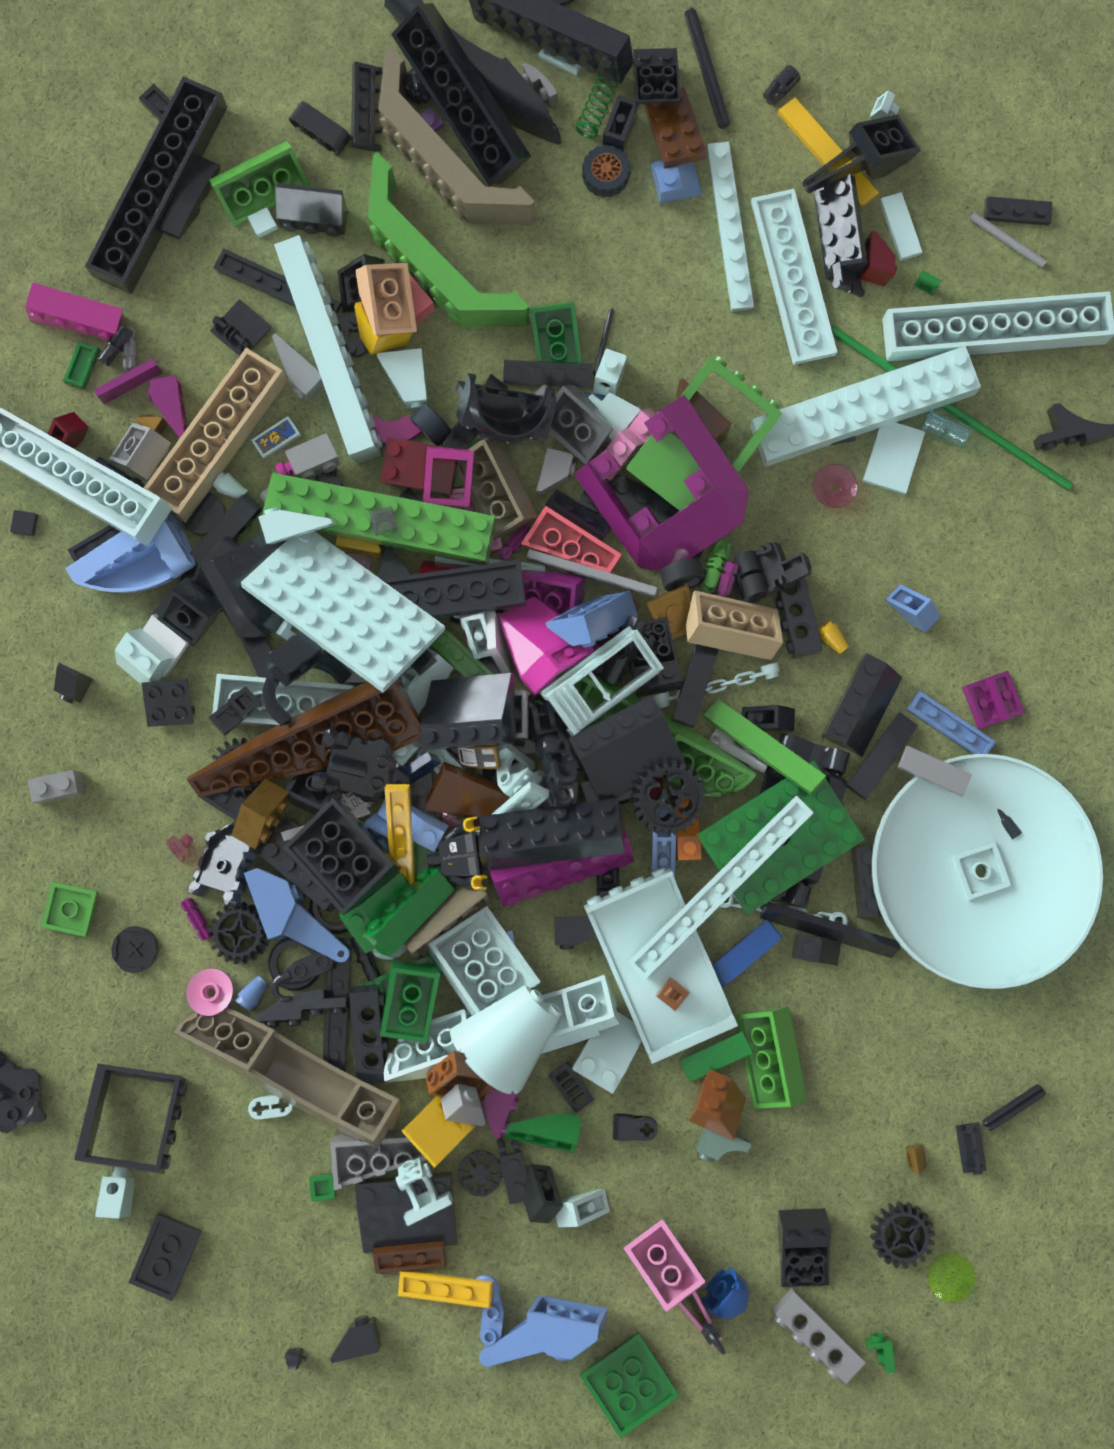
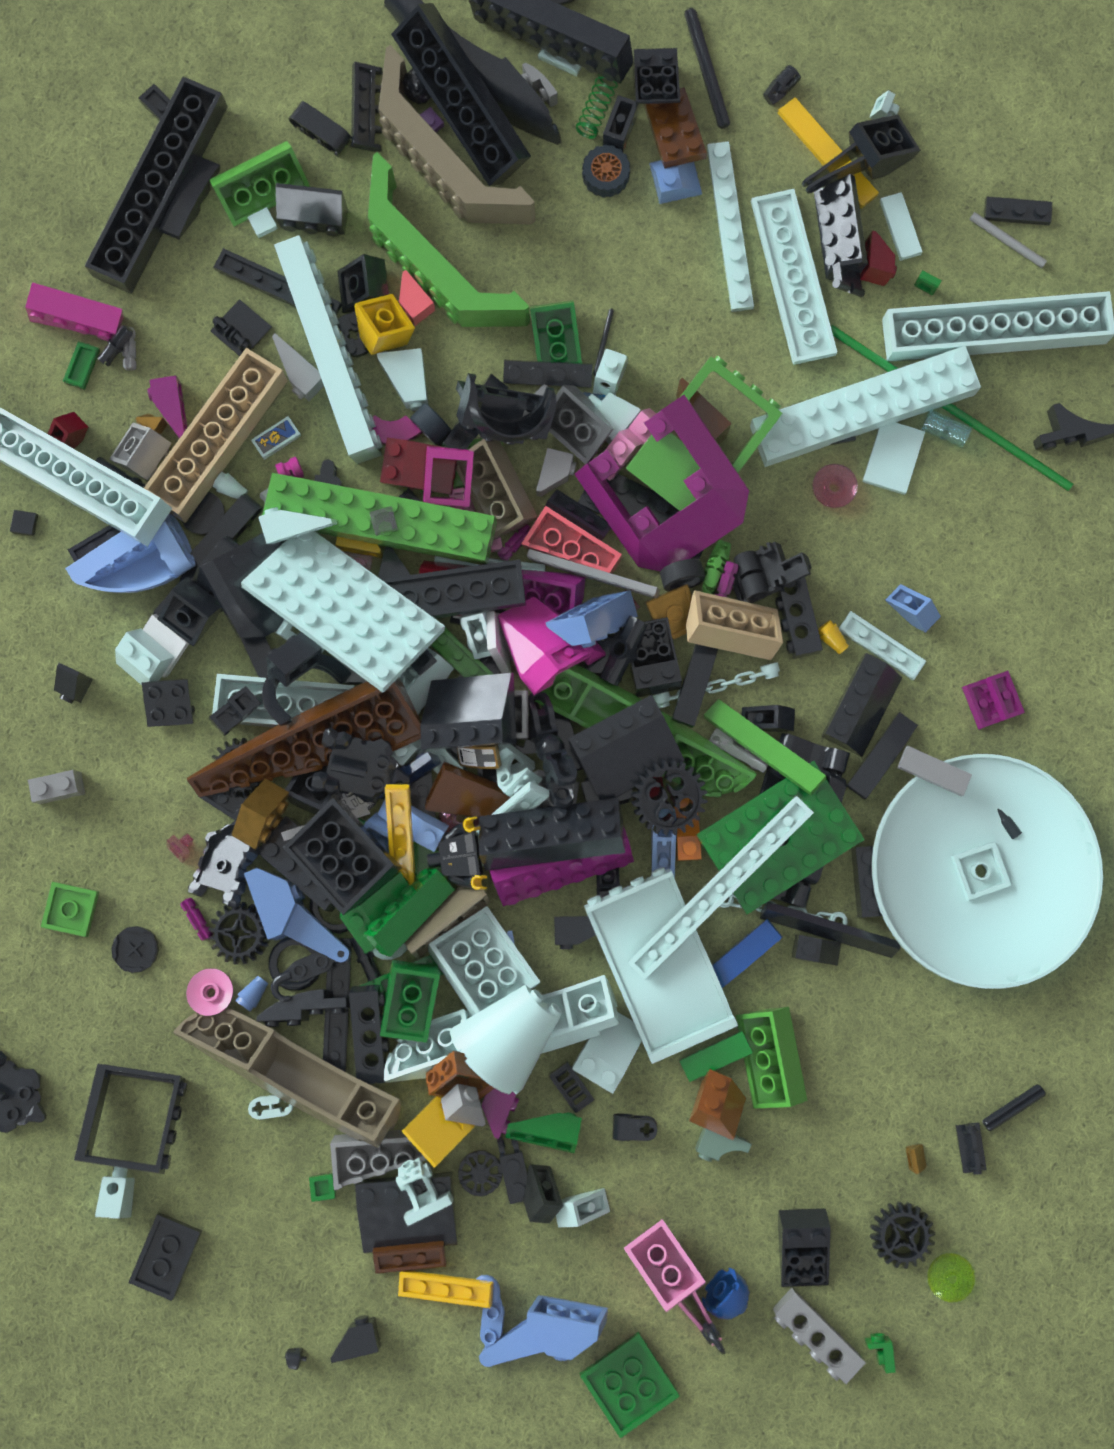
(128, 381): magenta tile -> none
(313, 457): light grey brick -> none
(387, 298): light nougat slope -> none
(569, 702): light aqua piece -> none
(672, 994): dark orange tile -> none
(882, 645): none -> light aqua tile
(950, 724): medium blue tile -> none

